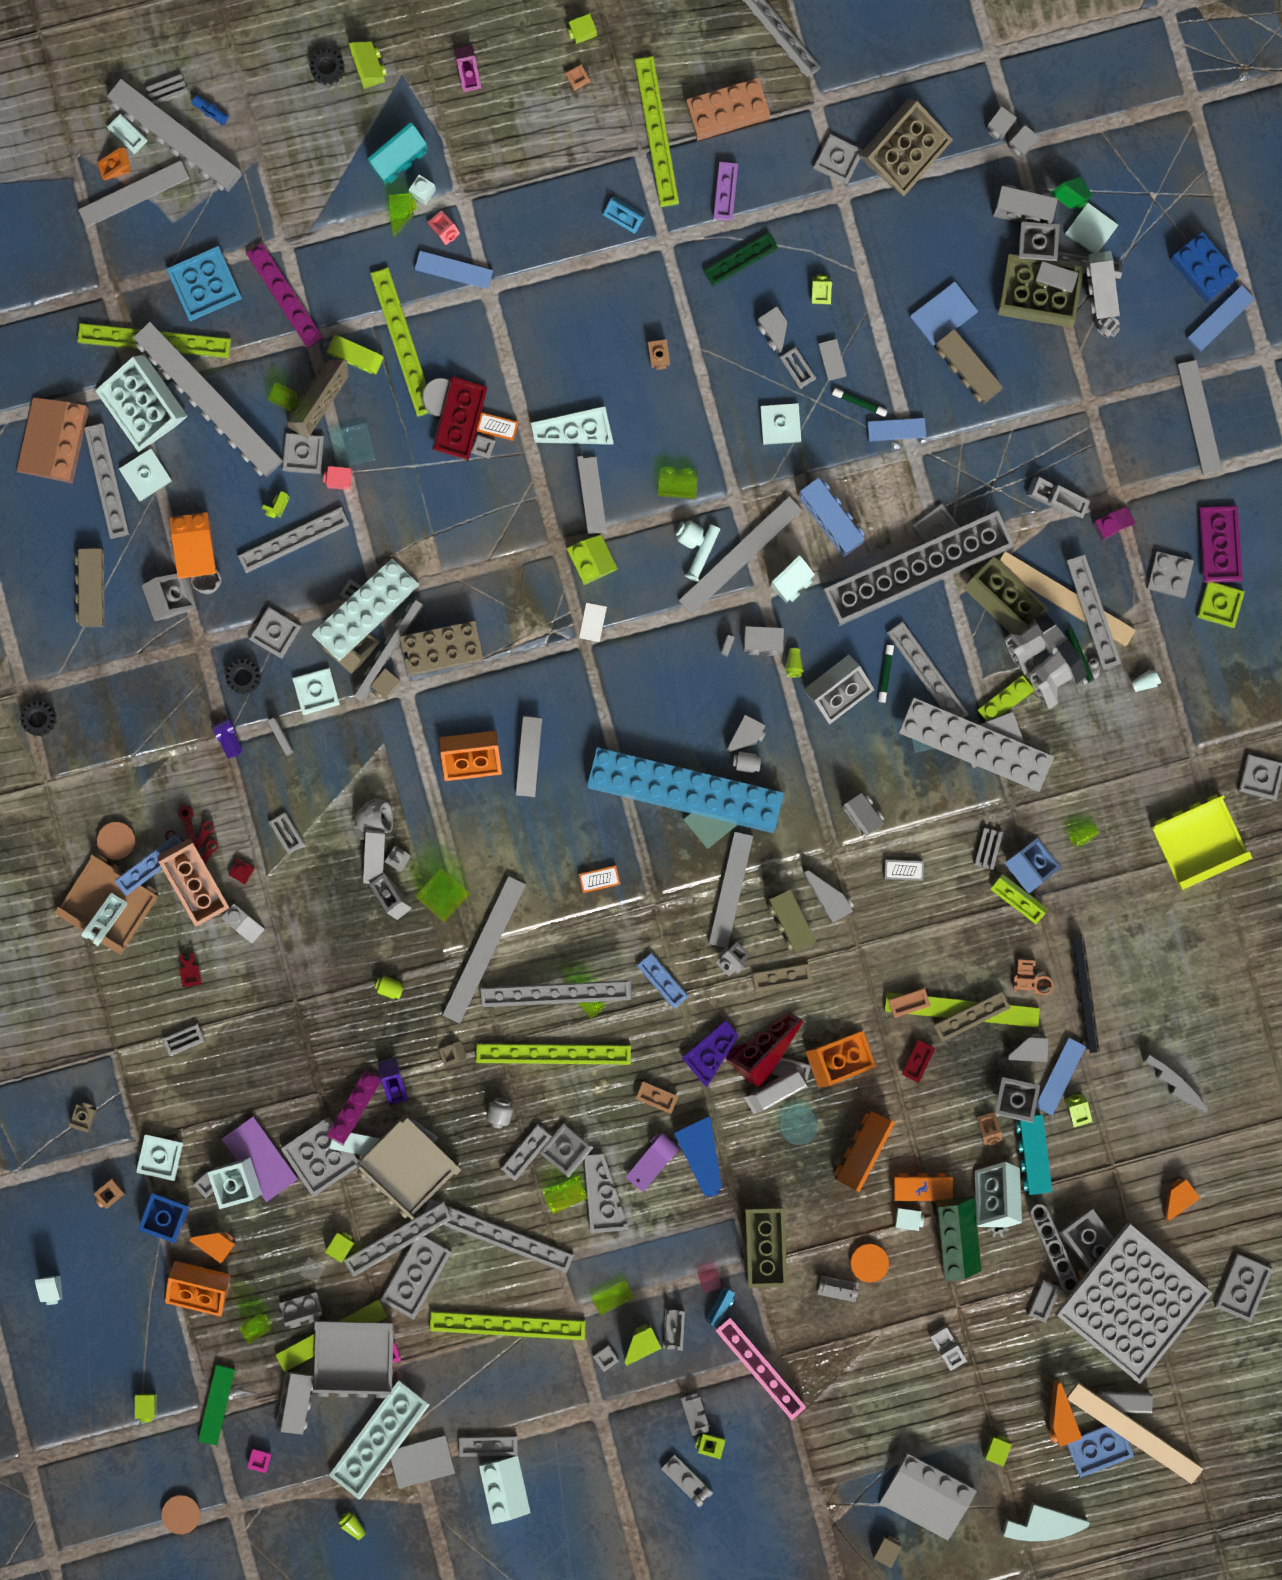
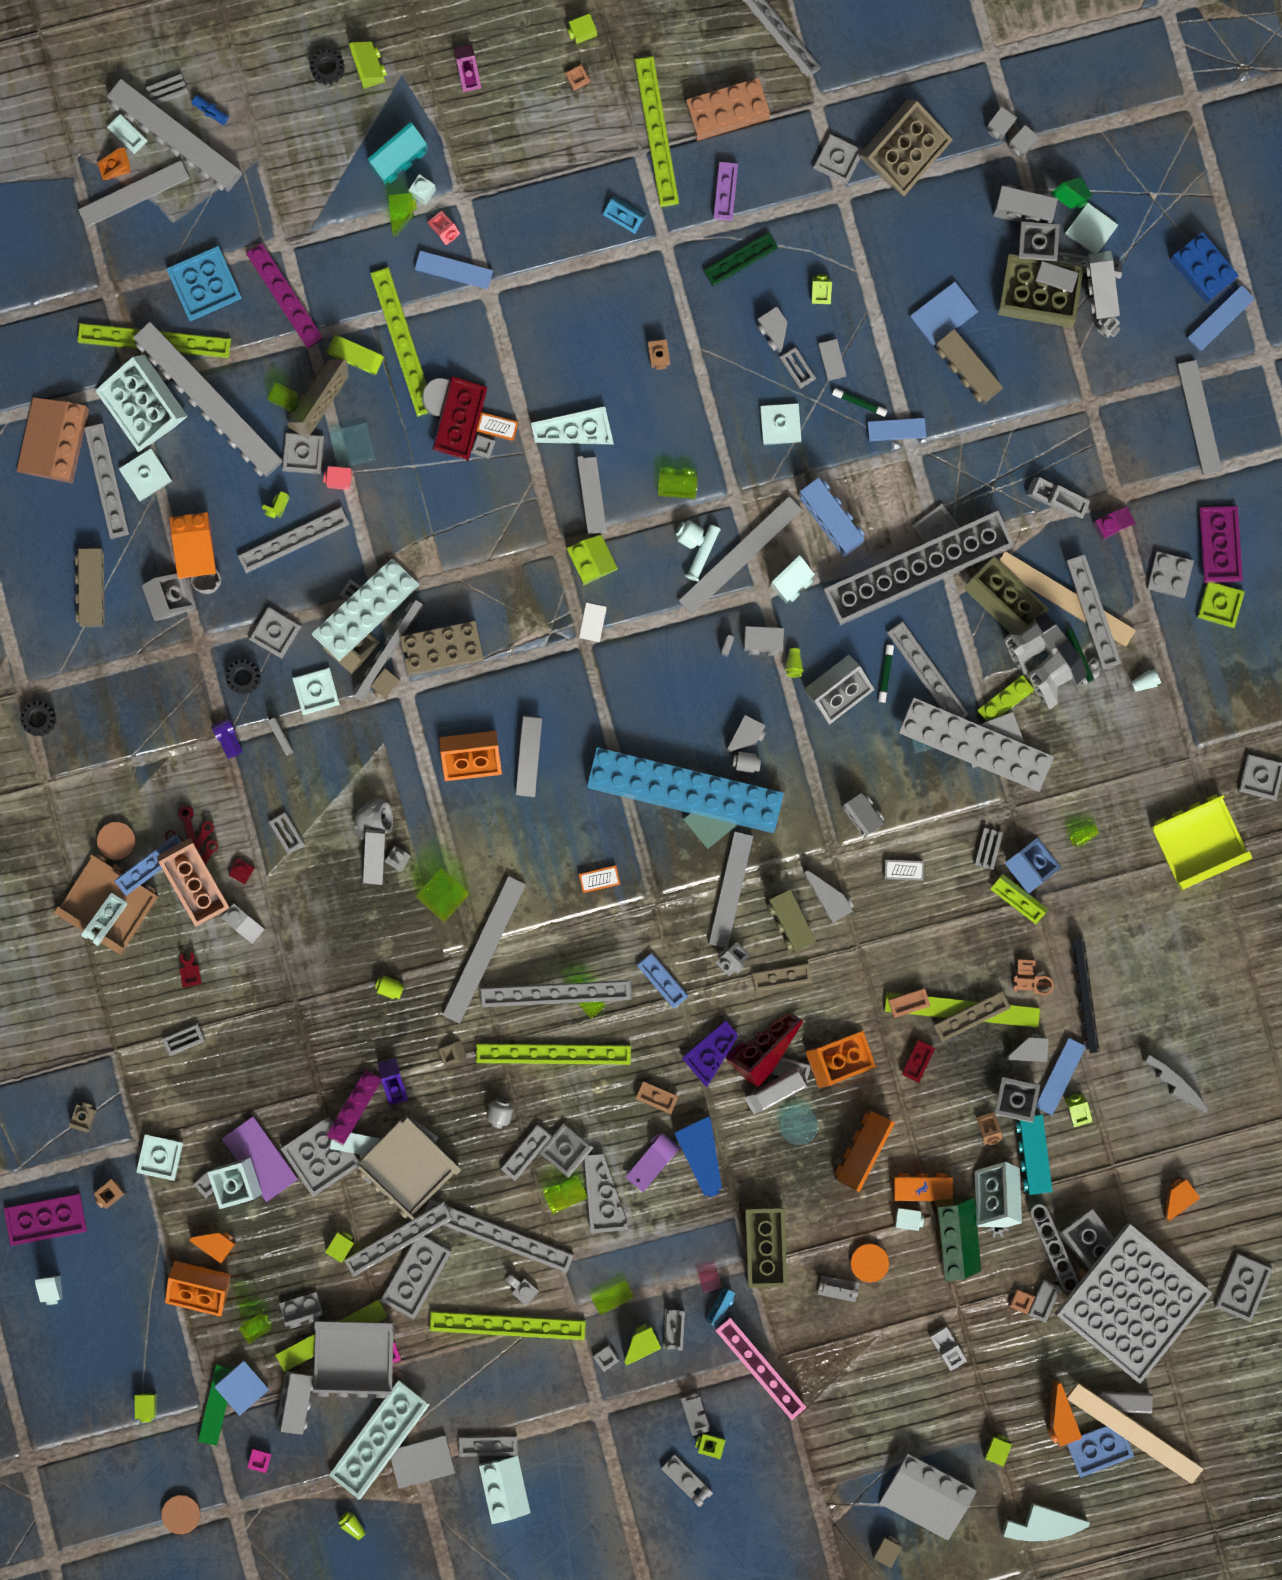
(45, 1219): none -> magenta tile
(164, 1217): blue brick -> none
(241, 1388): none -> medium blue tile
(312, 1270): clear tile -> none
(390, 897): light grey slope -> none
(523, 1290): none -> light grey plate
(1021, 1301): none -> nougat tile

